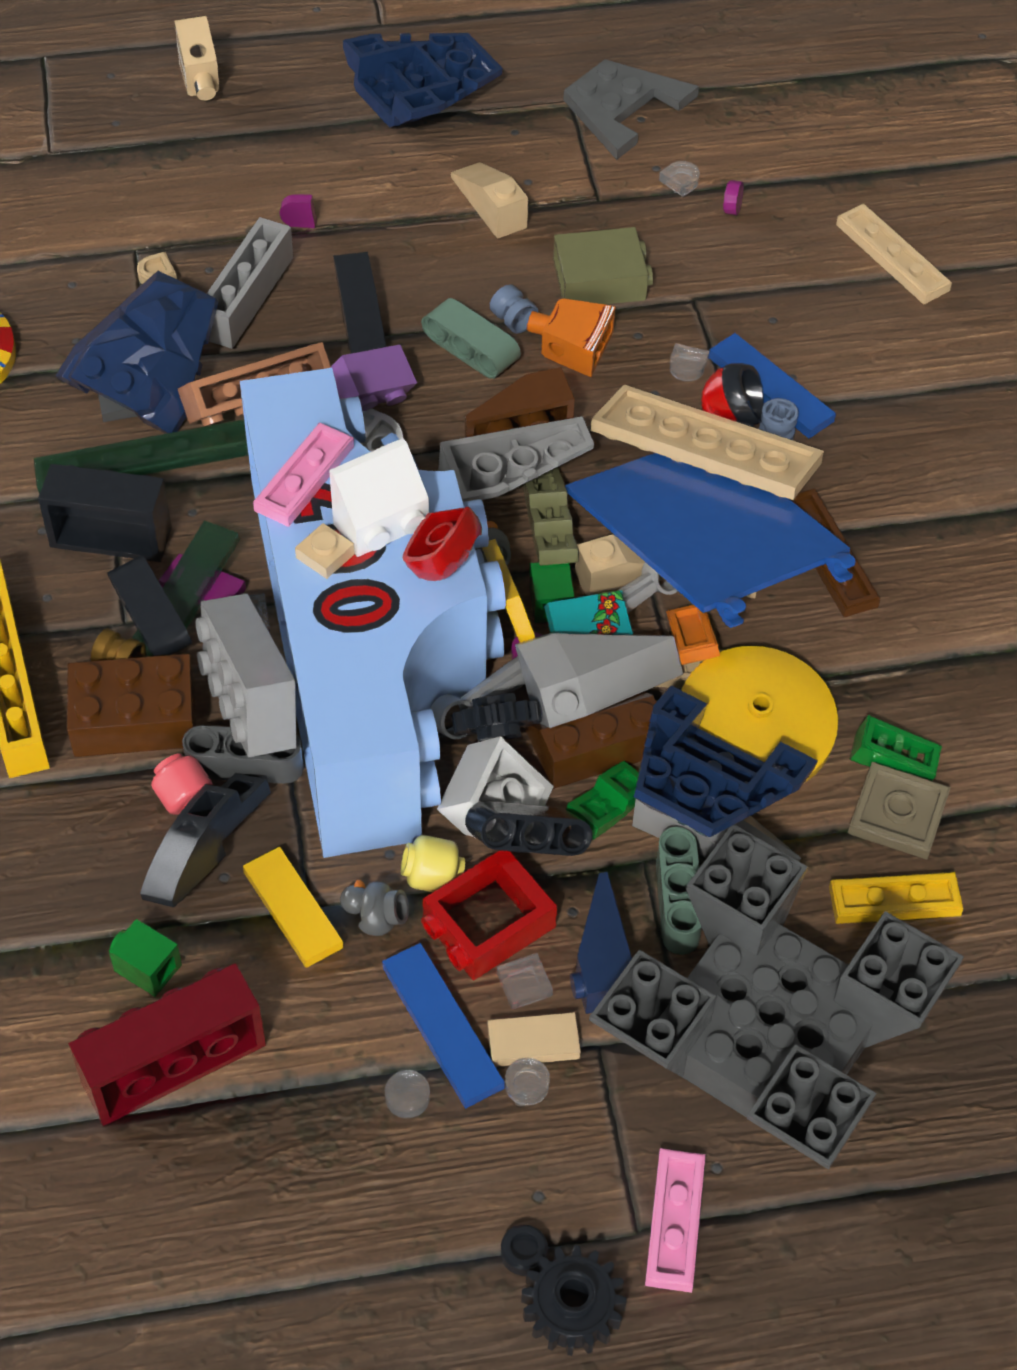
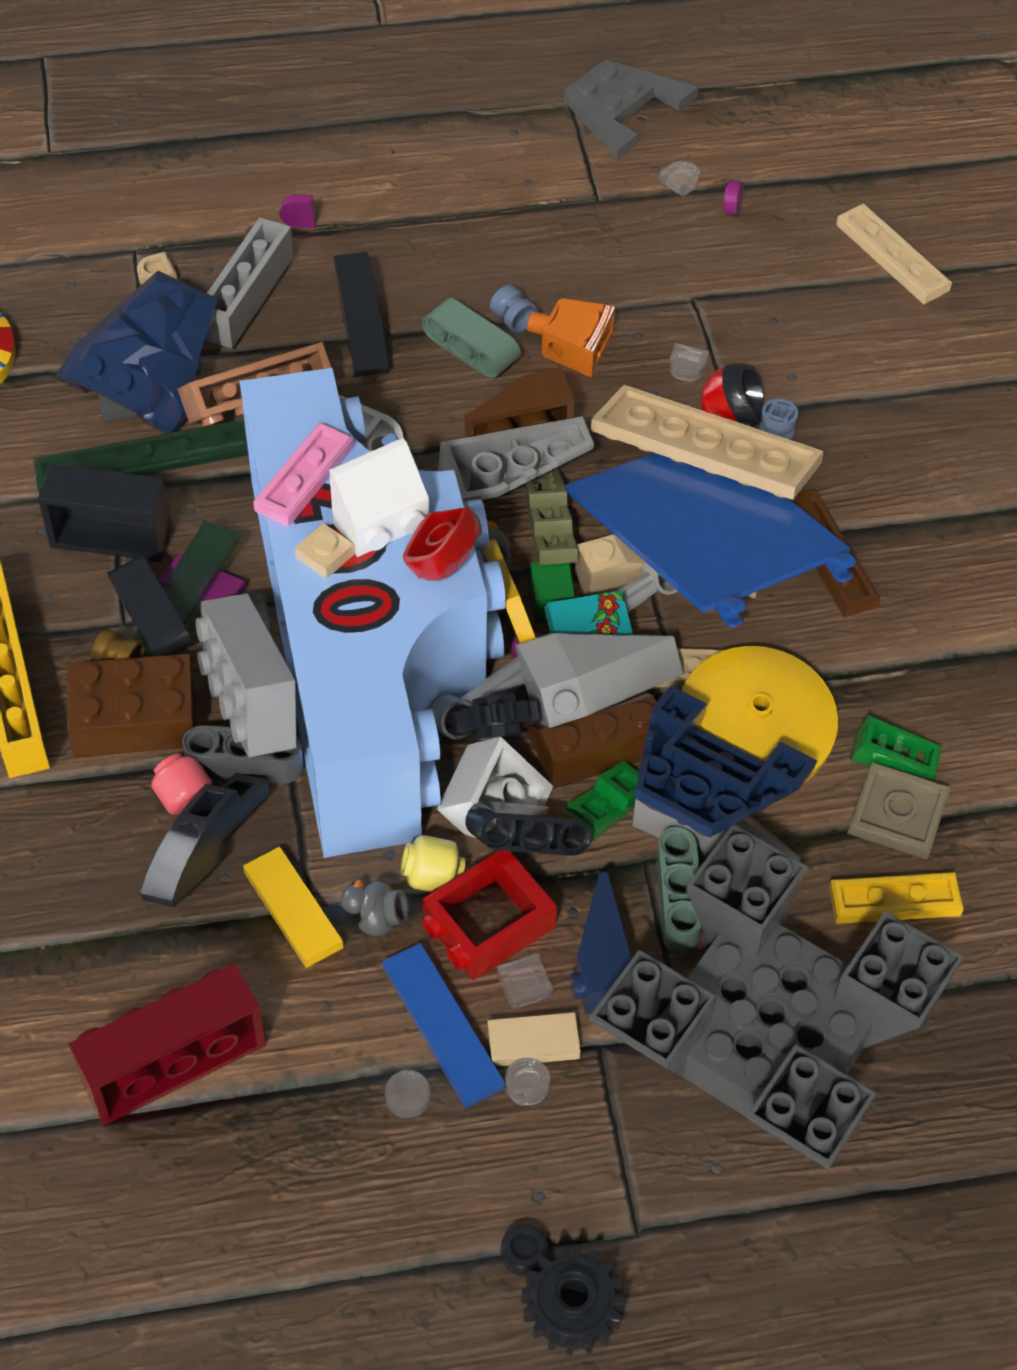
(145, 957): green brick -> none
(201, 72): tan torso -> none
(374, 376): medium lavender brick -> none
(417, 78): dark blue wedge -> none
(494, 198): tan slope -> none
(602, 266): olive brick -> none
(675, 1220): bright pink tile -> none
(692, 634): orange tile -> none
(812, 414): blue tile -> none

